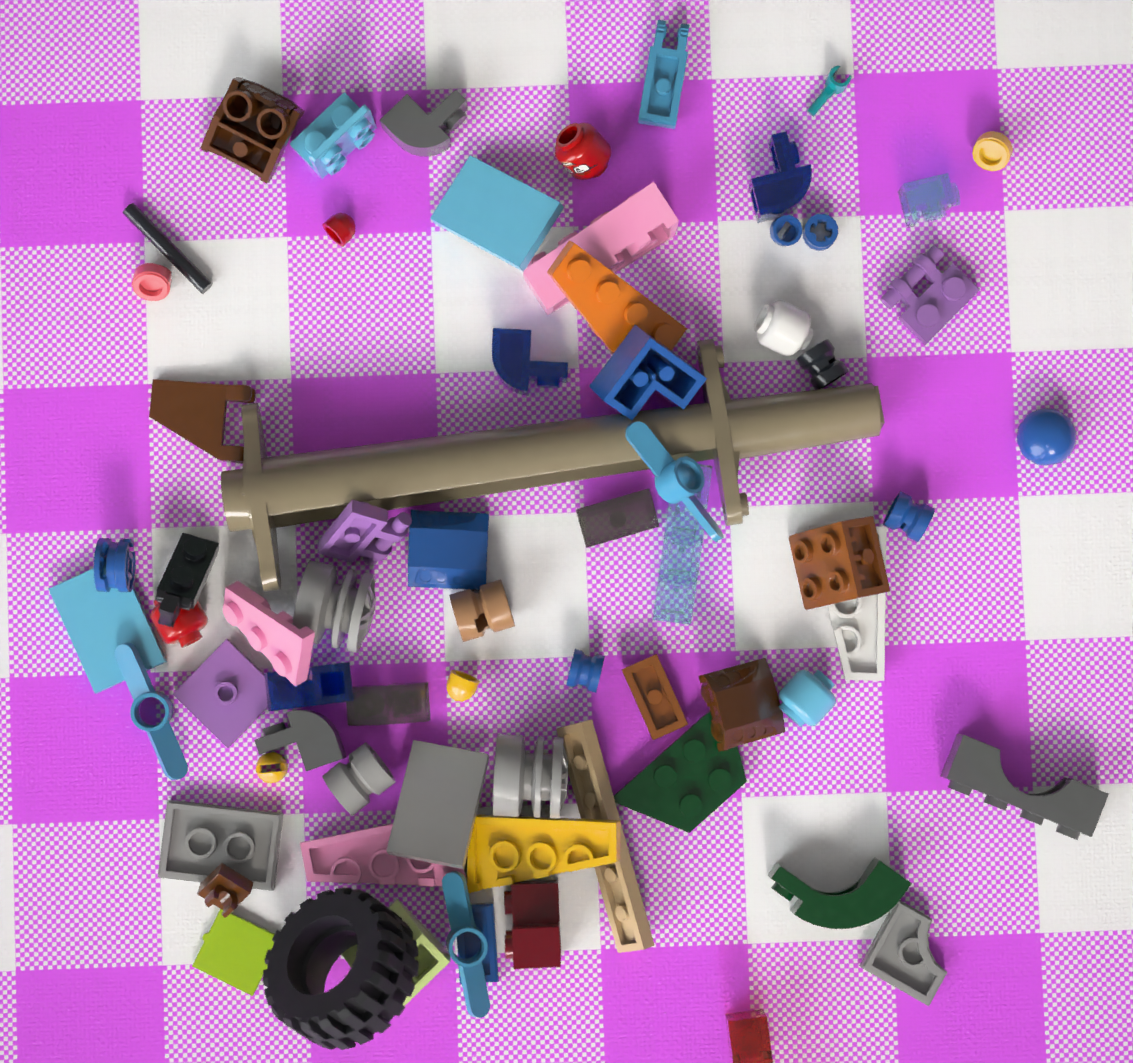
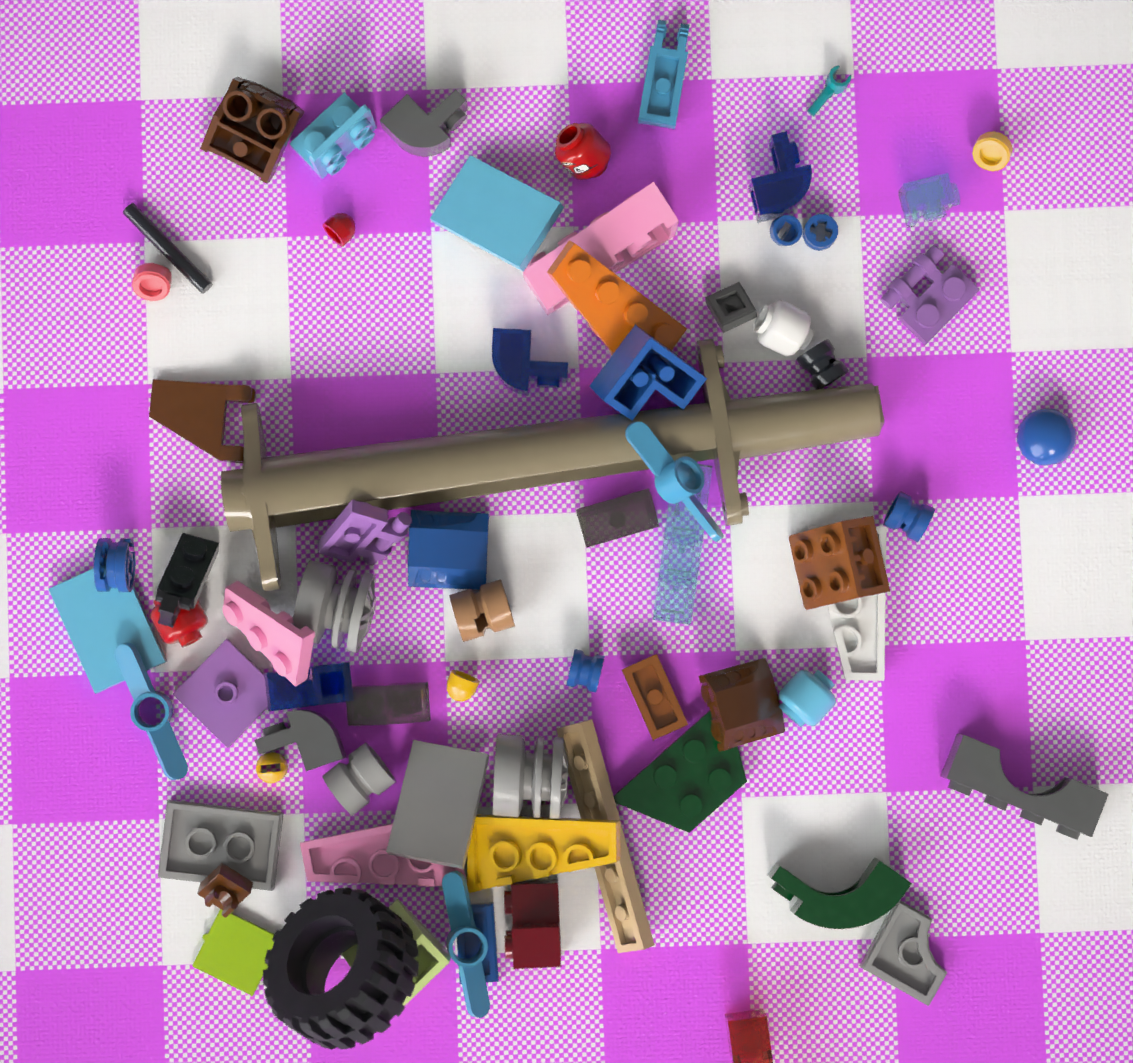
(731, 307): none -> dark grey tile

